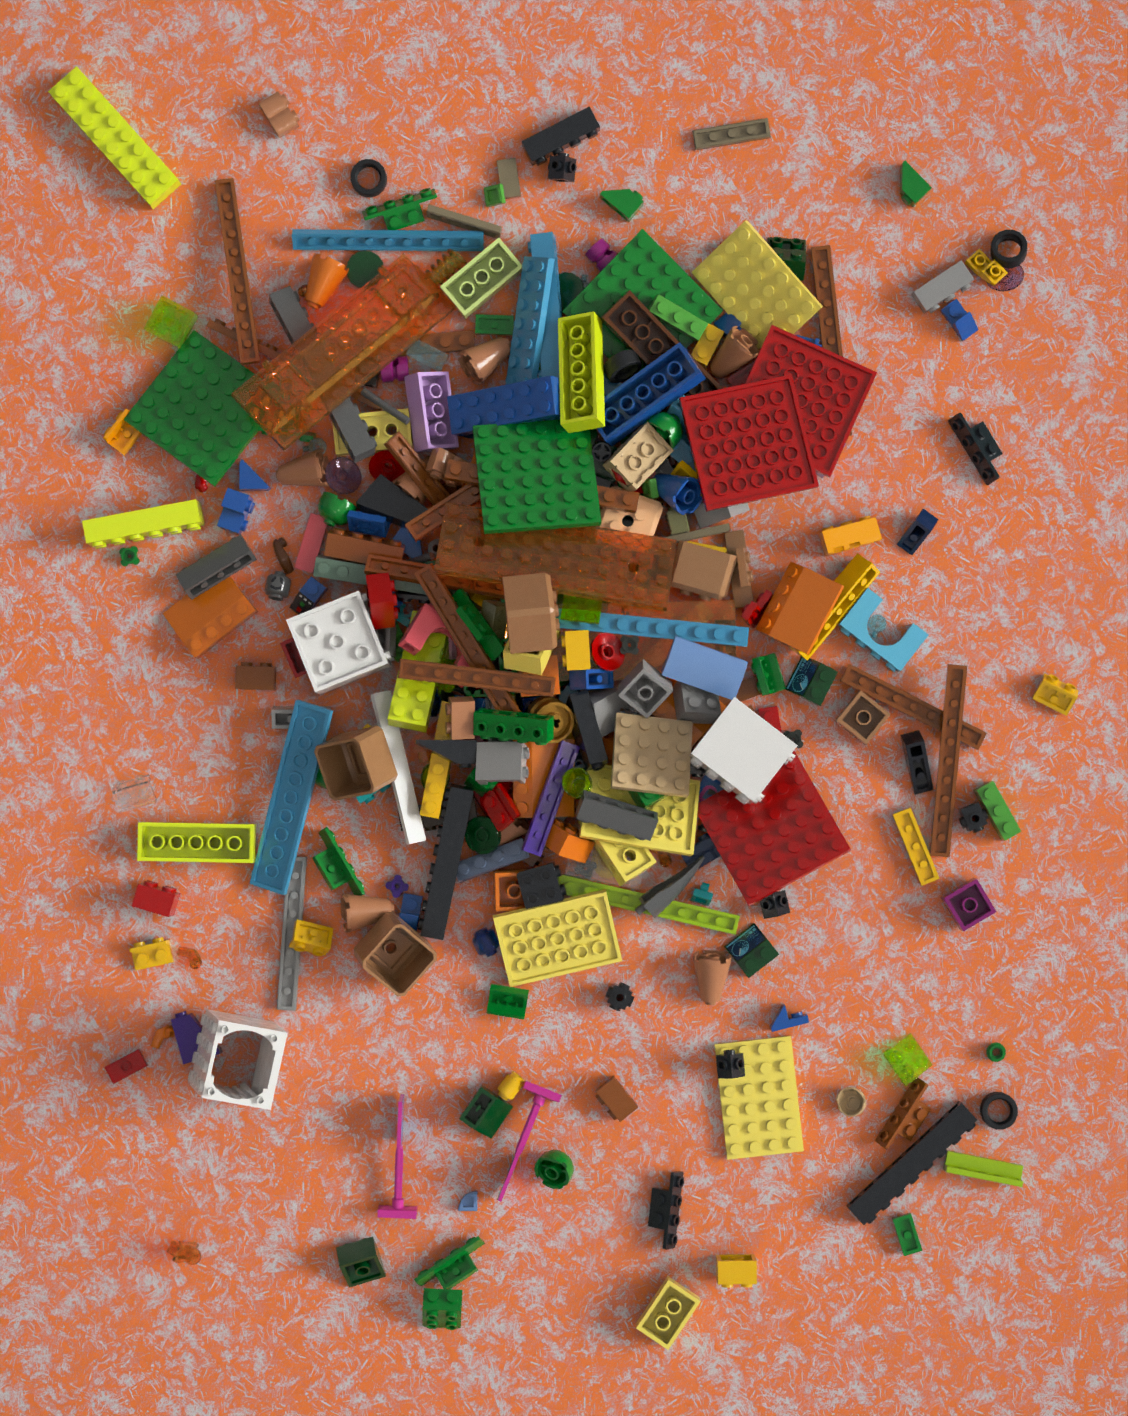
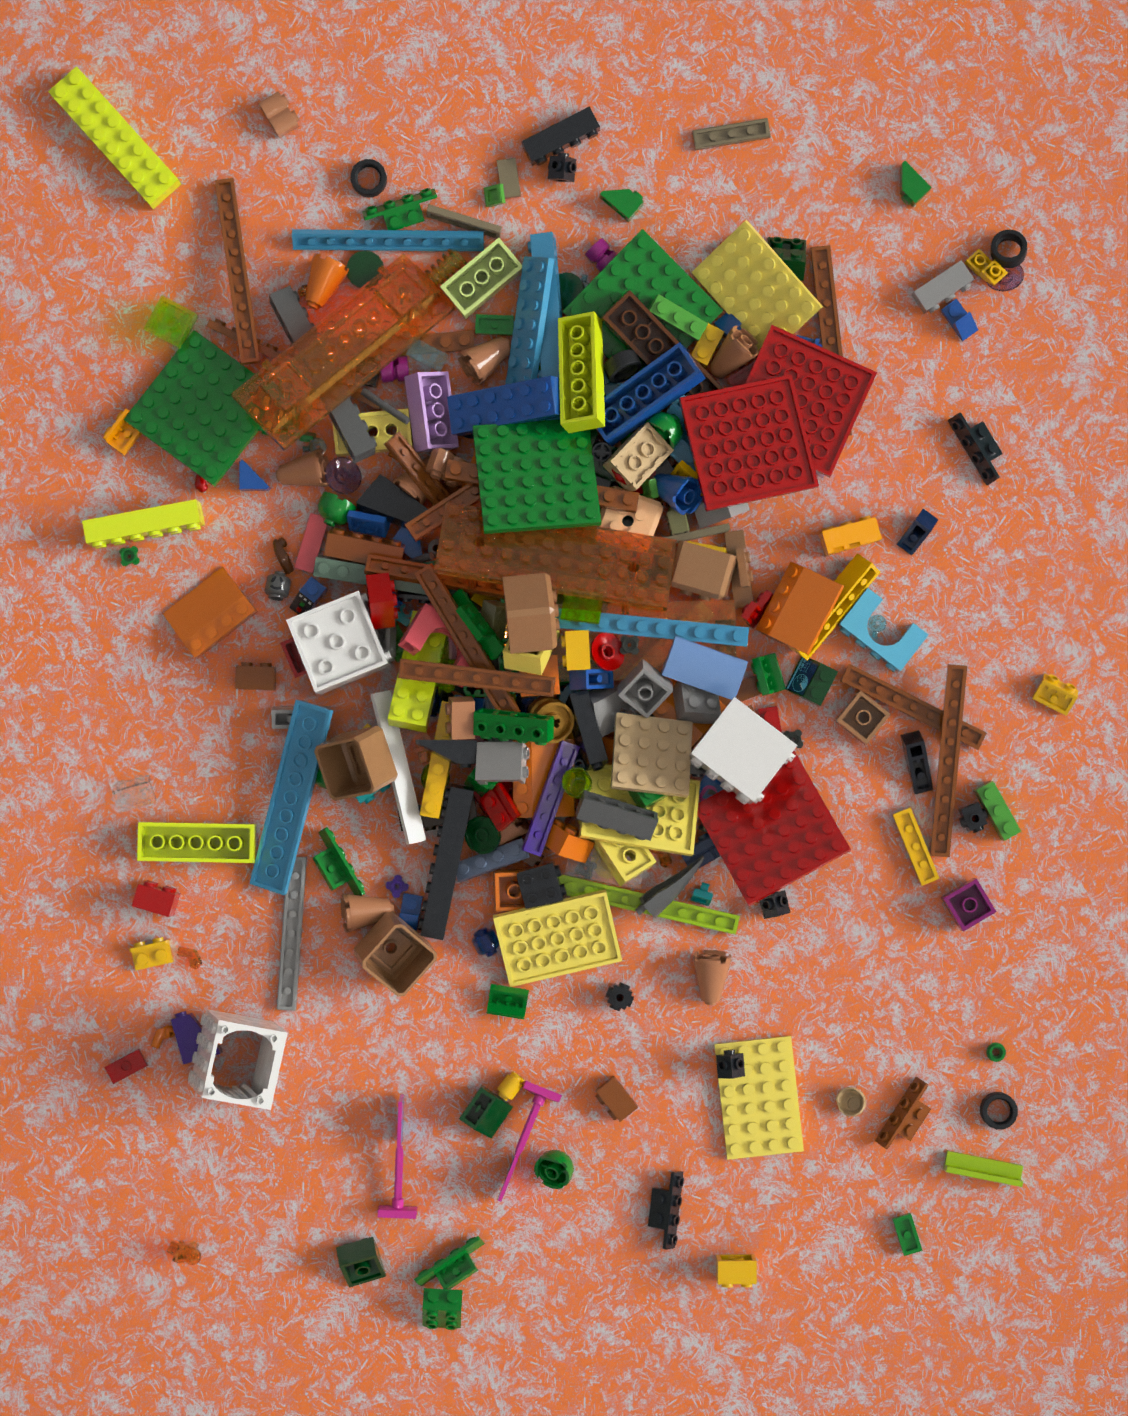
(216, 566): dark grey brick -> none
(235, 511): blue brick -> none
(311, 938): yellow bracket -> none
(378, 466): red dish -> none
(469, 1202): medium blue tile -> none
(667, 1312): light yellow brick -> none
(751, 950): slope -> none
(782, 1021): blue slope -> none
(907, 1059): clear neon green hinge -> none
(912, 1163): black brick -> none

